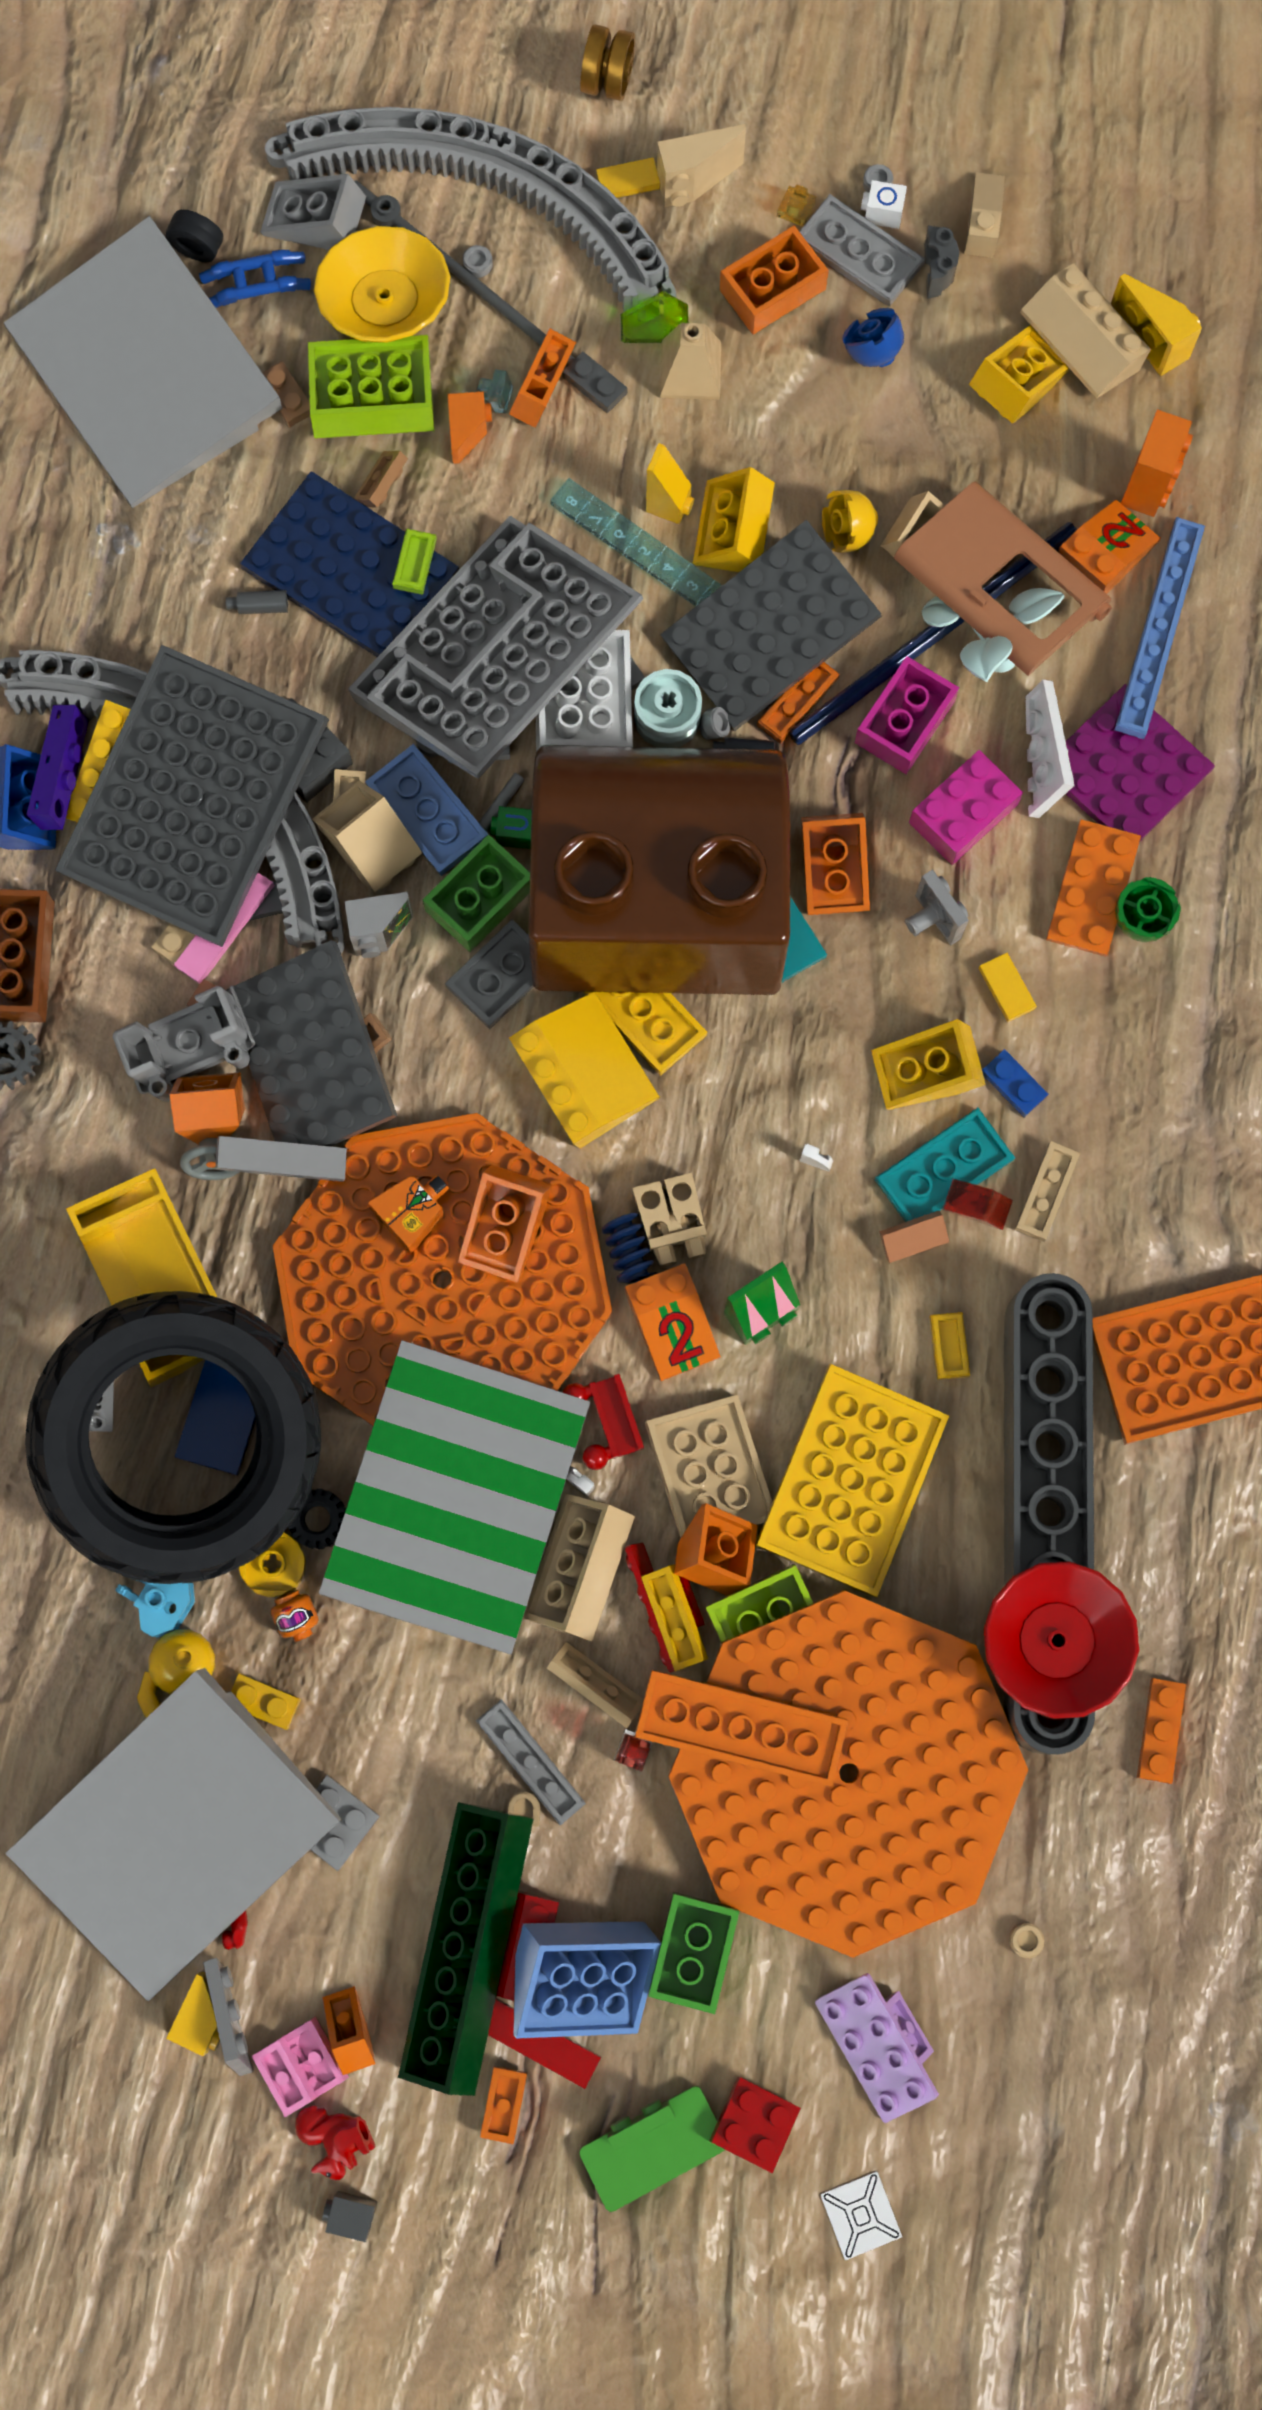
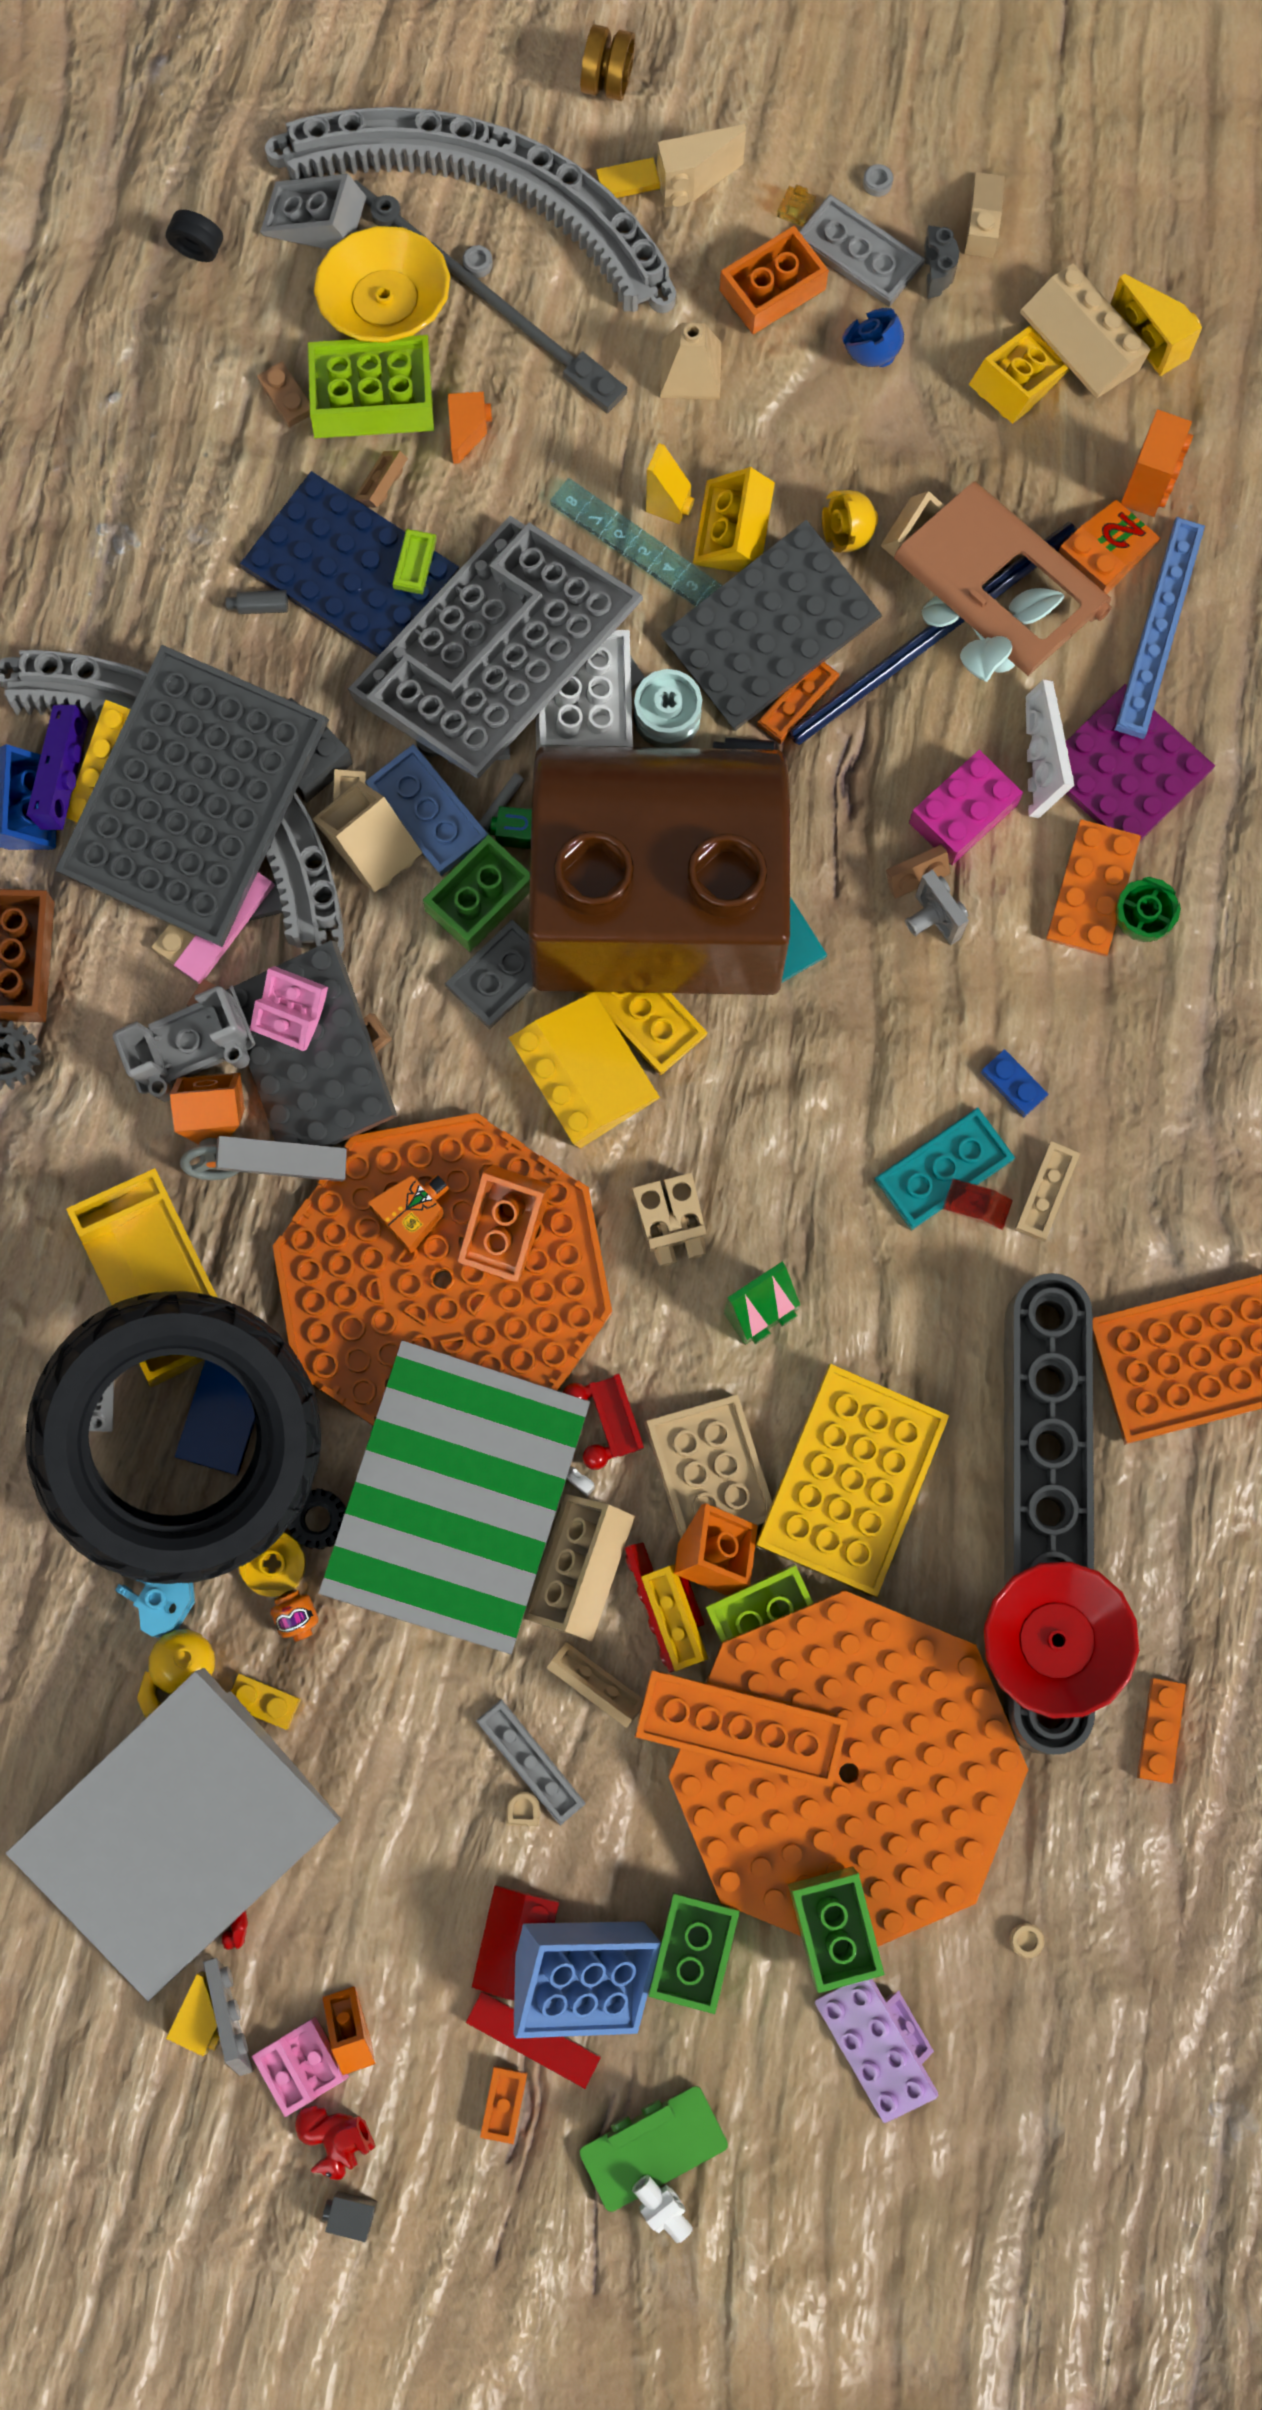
(143, 364): light grey slope -> none
(271, 284): blue piece -> none
(288, 1008): none -> bright pink slope
(350, 1831): light grey plate -> none
(377, 922): light grey slope -> none
(465, 1949): dark green brick -> none
(497, 390): clear light blue tile -> none
(542, 378): orange slope -> none
(627, 1249): dark blue piece -> none
(632, 1751): clear red leg -> none
(653, 319): clear neon green slope -> none
(662, 2208): none -> white axle
(672, 1321): orange slope -> none
(714, 723): light grey tile -> none
(755, 2124): red plate -> none
(812, 1157): white tile -> none
(835, 863): orange slope -> none
(836, 1929): none -> bright green brick
(861, 2215): white sticker -> none
(884, 204): white brick -> none
(906, 715): dark pink brick -> none
(907, 875): none -> medium nougat plate
(914, 1236): nougat tile -> none
(928, 1065): yellow slope -> none
(949, 1345): yellow tile -> none
(1007, 987): yellow tile -> none

